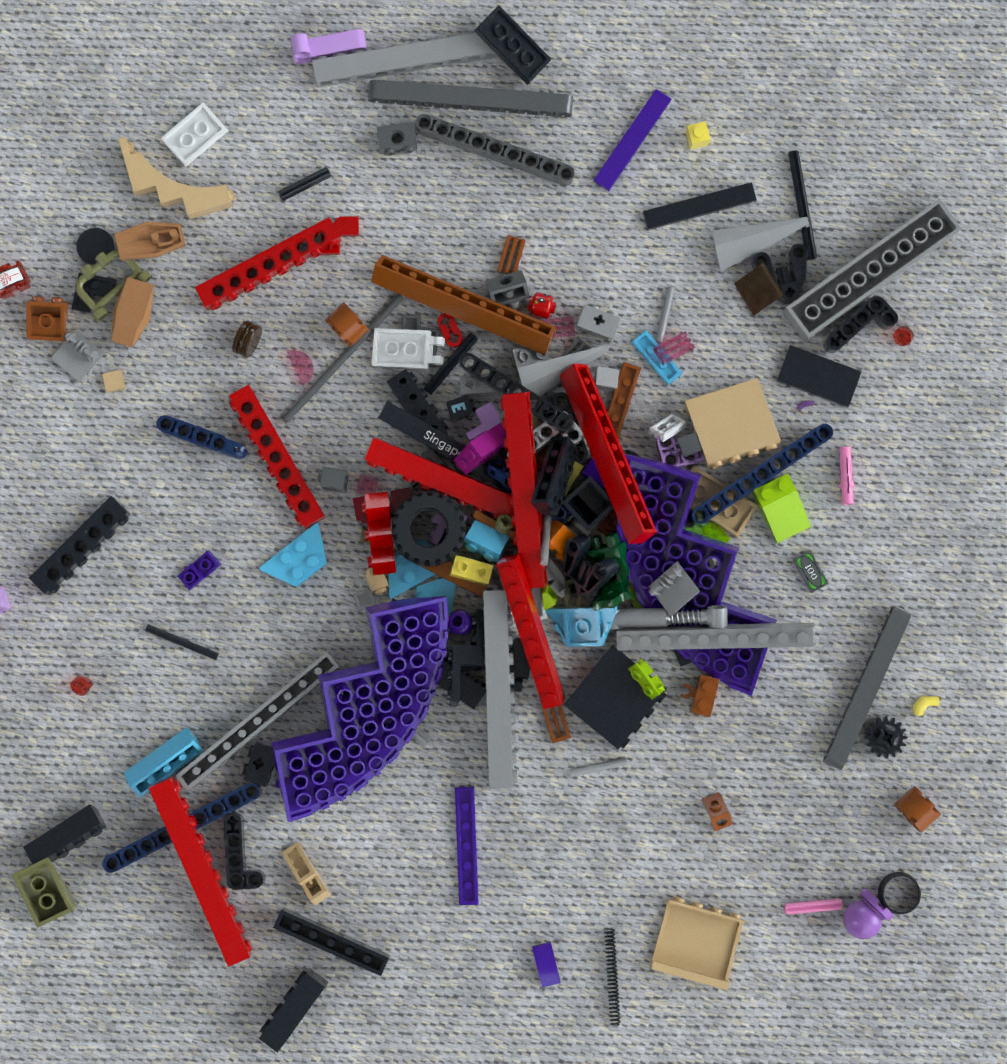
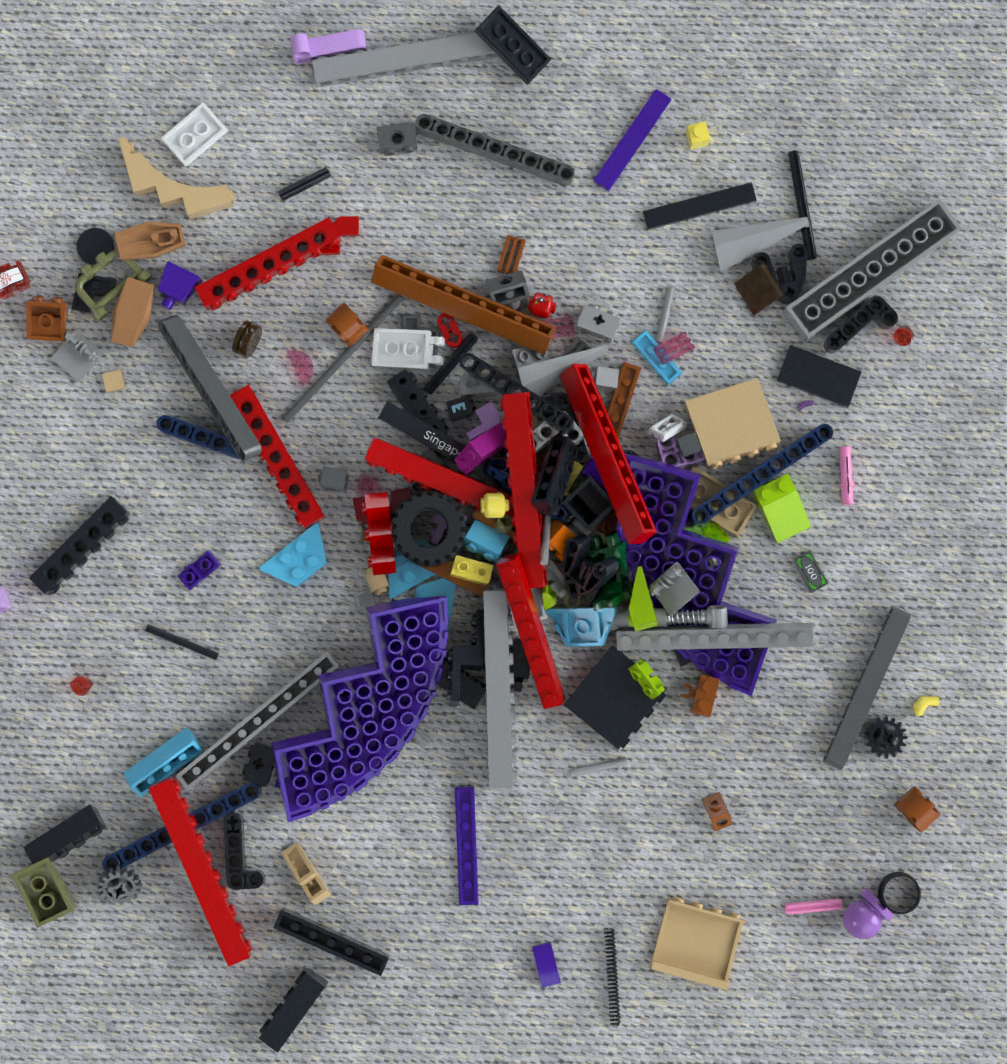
(119, 885): none -> dark grey gear
(177, 285): none -> dark purple torso
(210, 387): none -> dark grey beam
(460, 622): dark purple head -> none
(470, 97): dark grey beam -> none
(494, 505): none -> light yellow head
(561, 738): dark orange tile -> none
(641, 608): none -> lime slope

